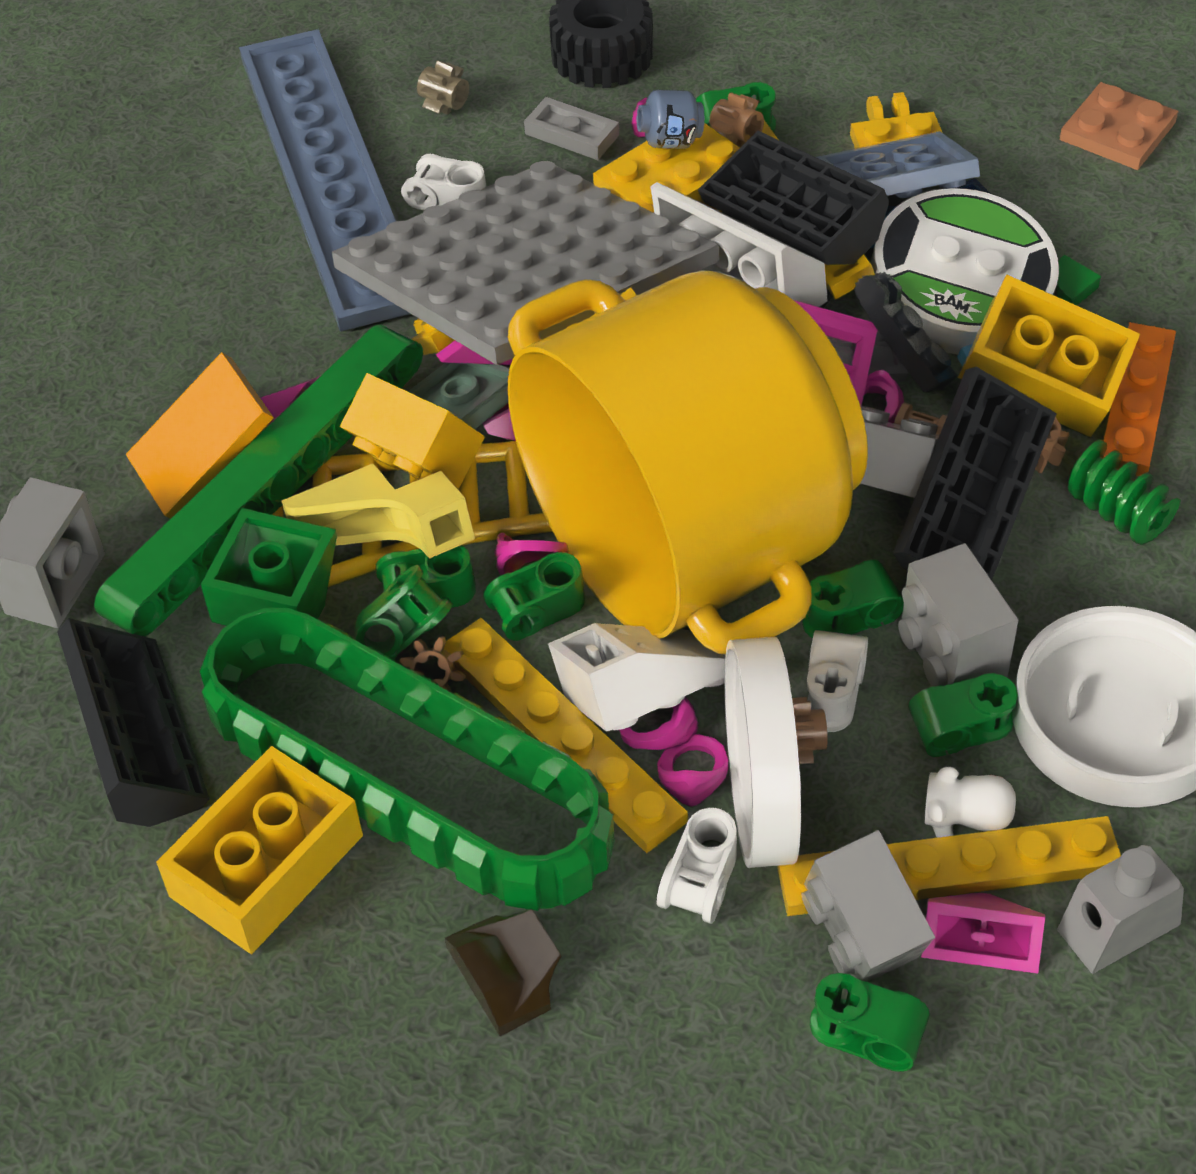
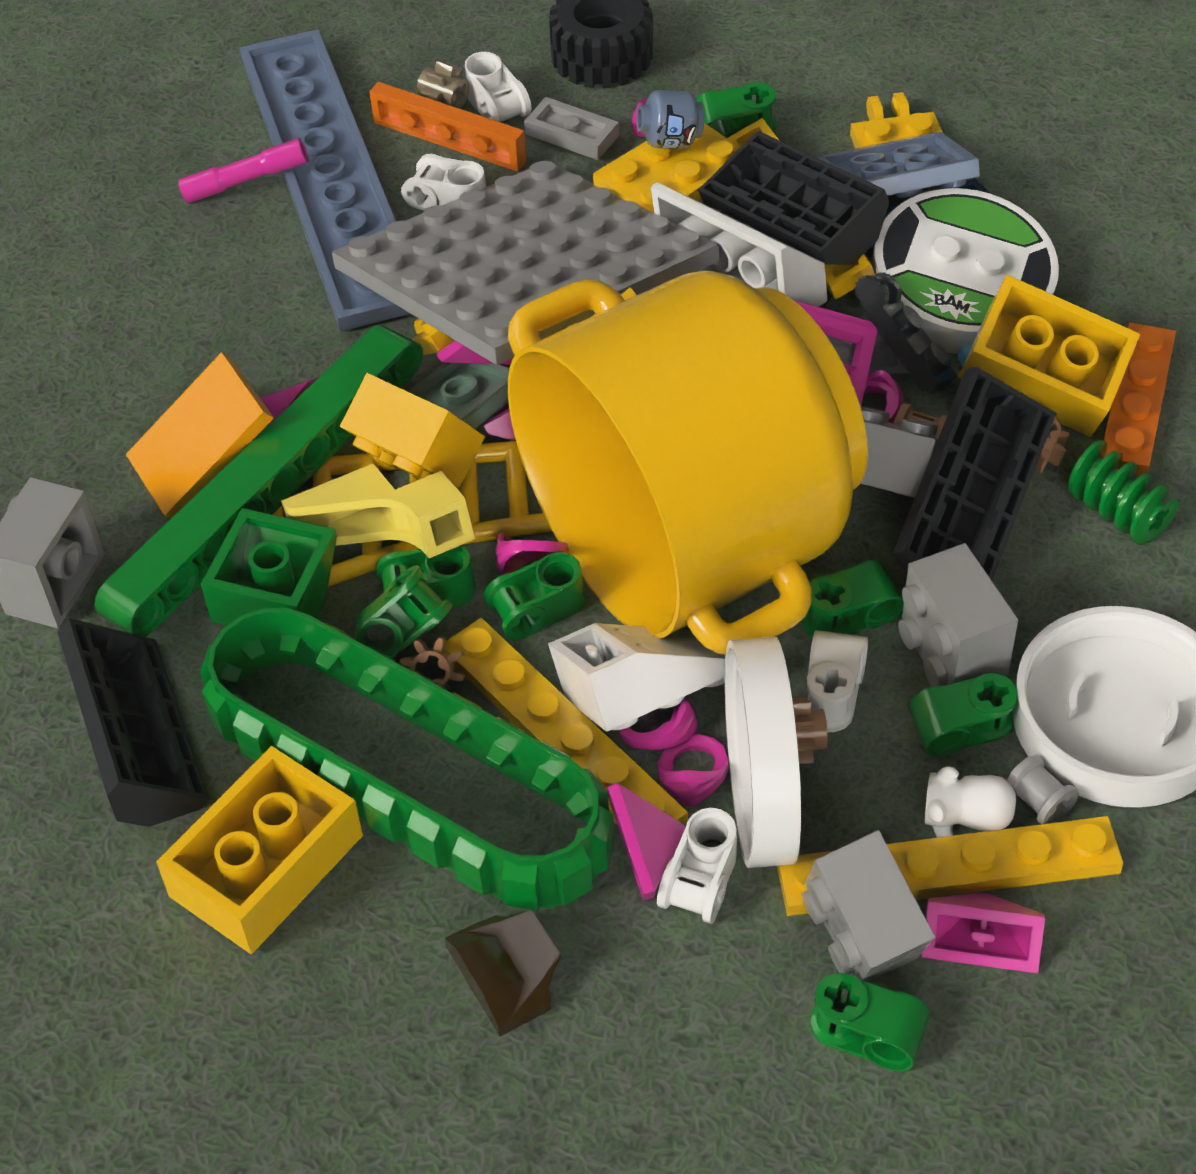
(218, 179): none -> dark pink piece
(448, 126): none -> orange plate
(494, 88): none -> white piece
(647, 836): none -> dark pink slope
(737, 118): medium nougat gear -> none
(1042, 790): none -> light grey bush
(1075, 281): green tile -> none
(1119, 125): nougat plate -> none
(1130, 899): light grey torso -> none

